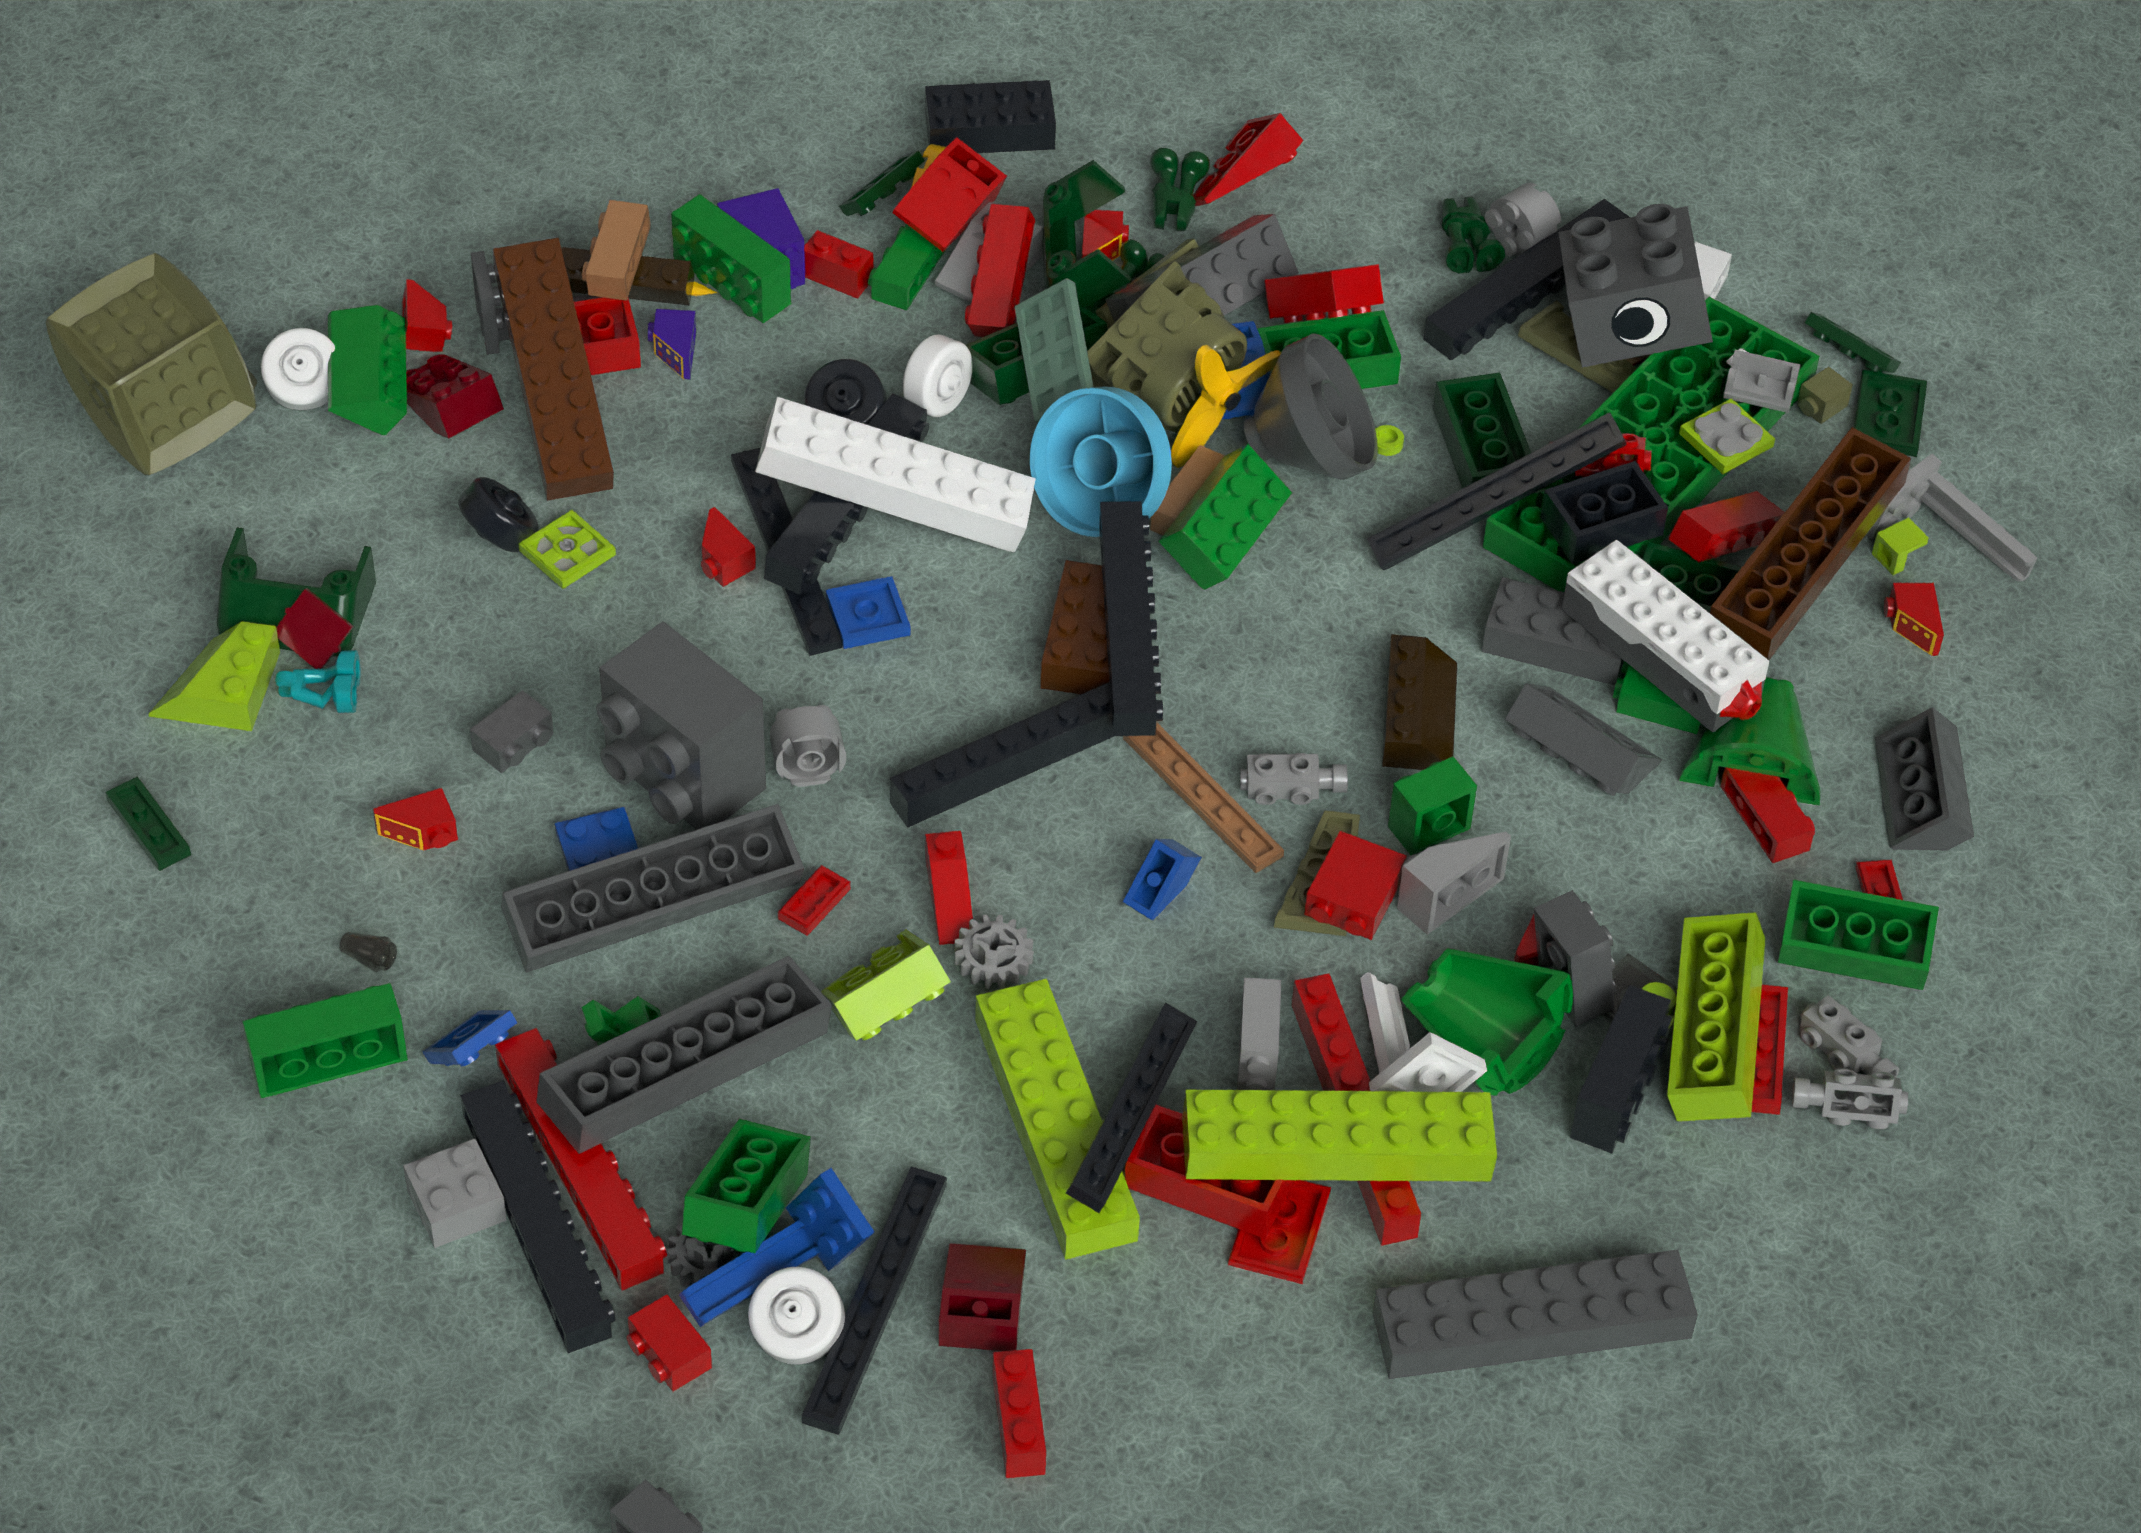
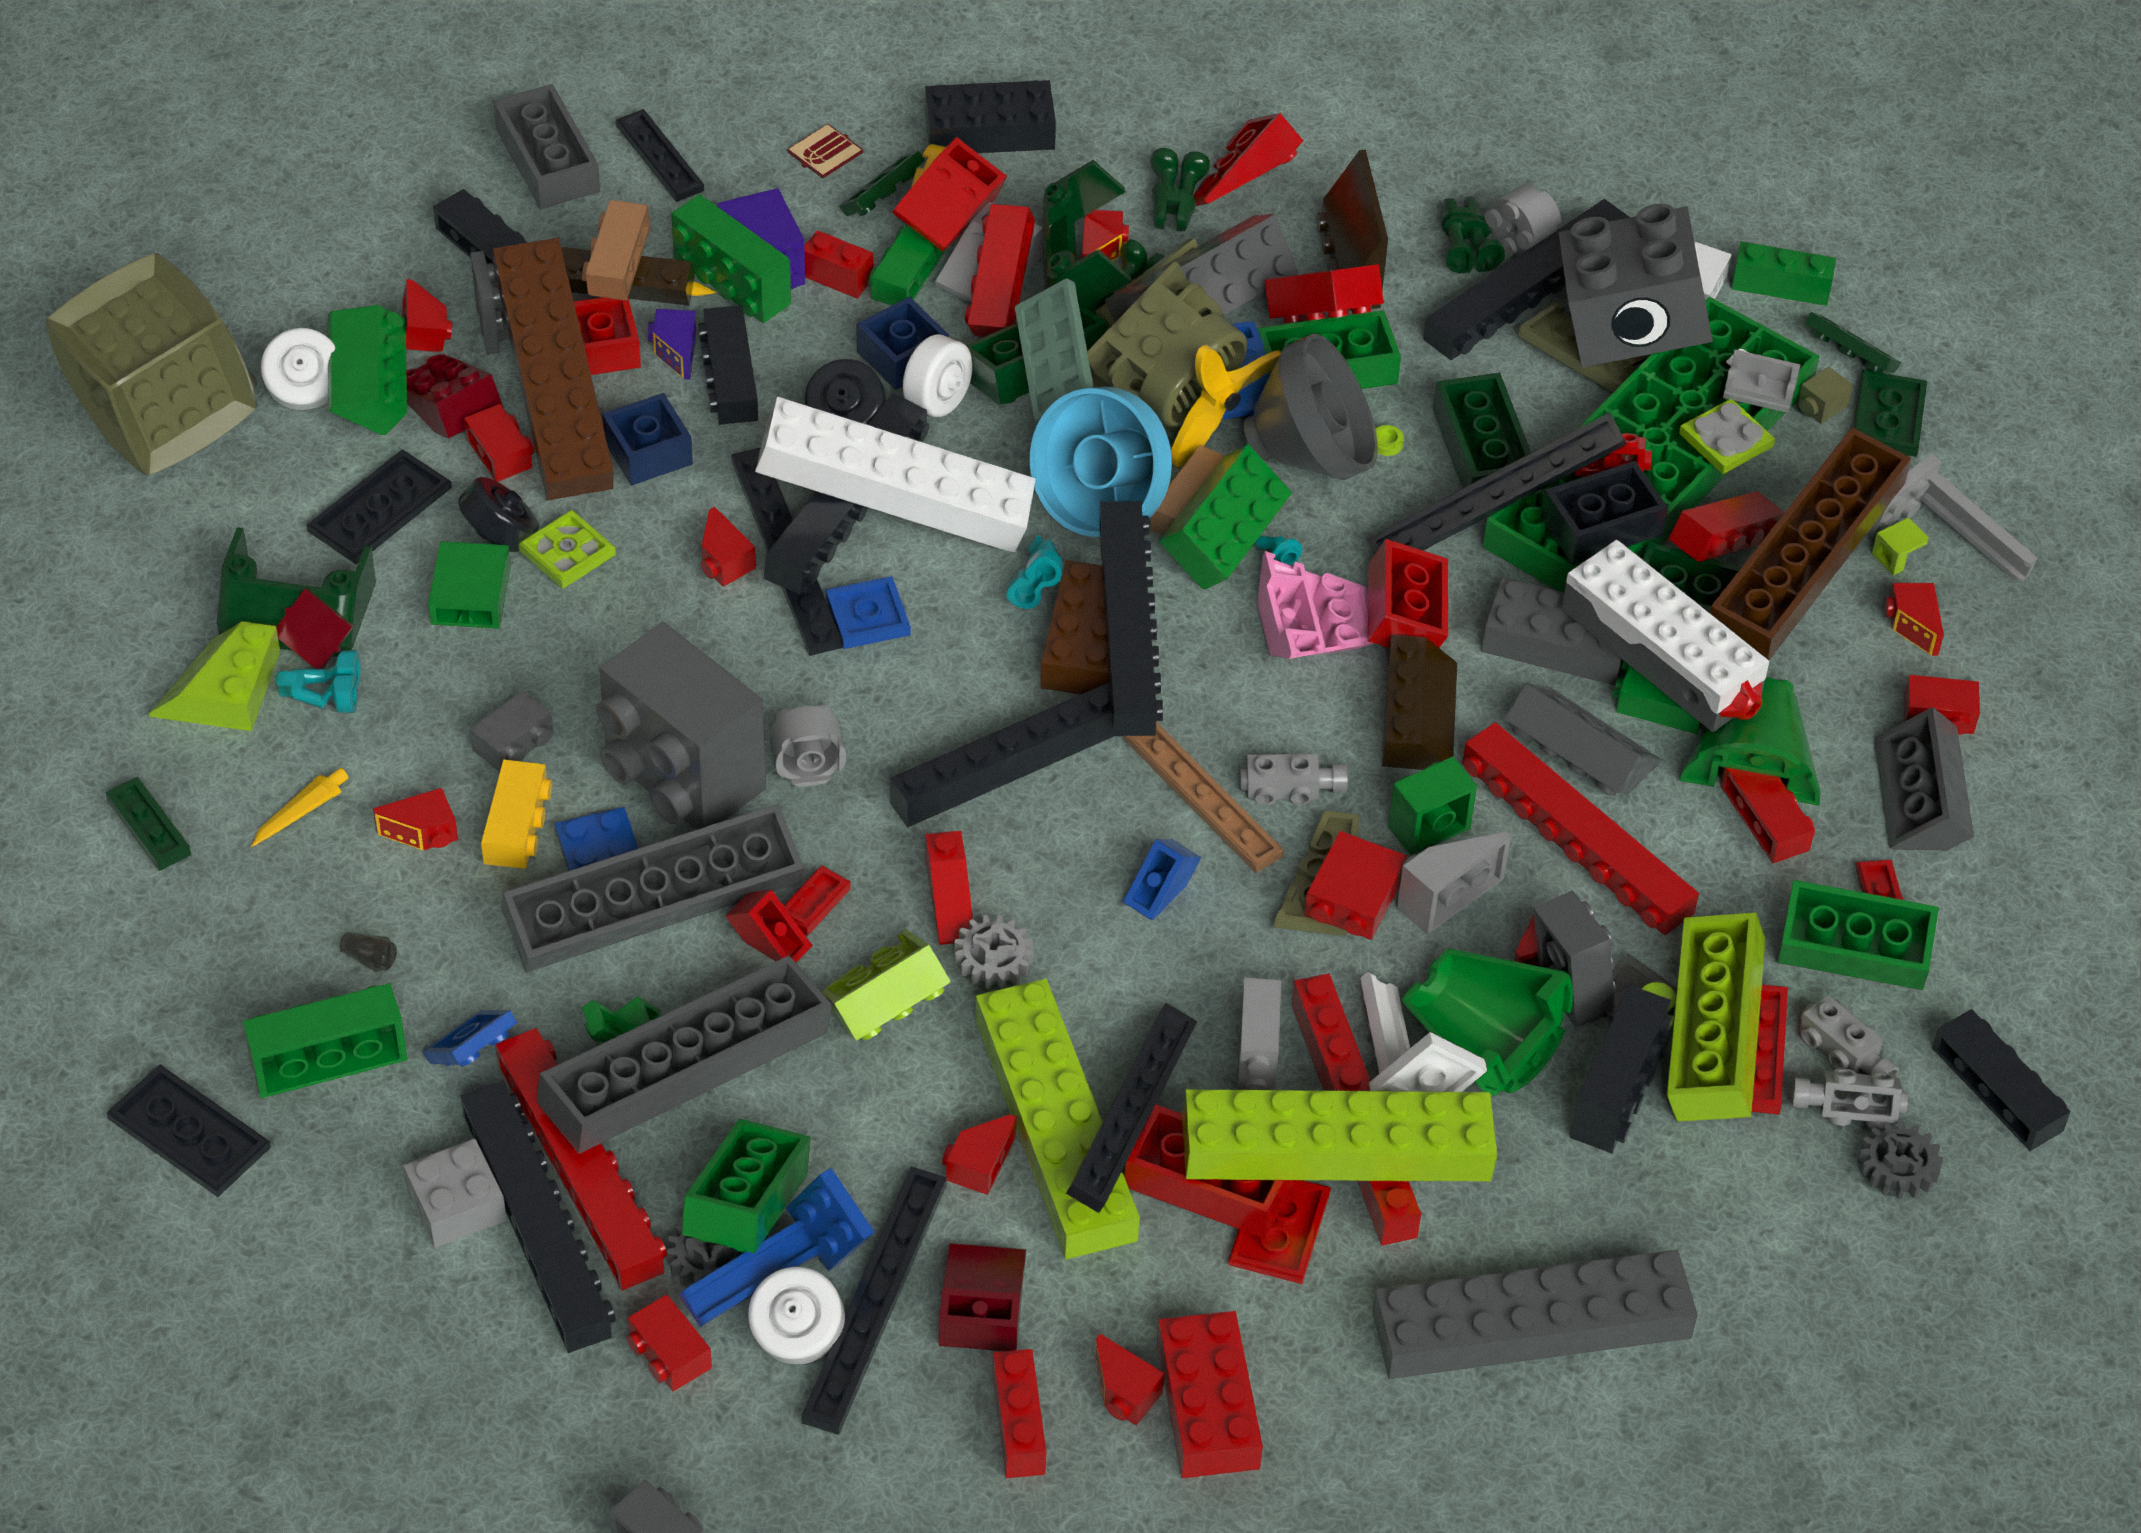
(188, 1130): none -> black tile
(311, 797): none -> yellow bar
(379, 506): none -> black tile
(469, 585): none -> green brick
(473, 226): none -> black brick
(499, 442): none -> red brick
(516, 814): none -> yellow brick
(546, 146): none -> dark grey brick
(647, 439): none -> dark blue brick
(660, 155): none -> black tile
(730, 365): none -> black brick
(768, 926): none -> red slope
(825, 151): none -> piece
(892, 336): none -> dark blue brick
(980, 1153): none -> red slope
(1041, 570): none -> teal piece
(1126, 1381): none -> red slope
(1209, 1394): none -> red brick
(1281, 547): none -> teal plate
(1309, 611): none -> bright pink wedge
(1353, 221): none -> dark brown slope
(1407, 594): none -> red brick
(1580, 829): none -> red brick
(1783, 273): none -> green brick
(1900, 1160): none -> dark grey gear
(1953, 698): none -> red brick
(2001, 1079): none -> black brick

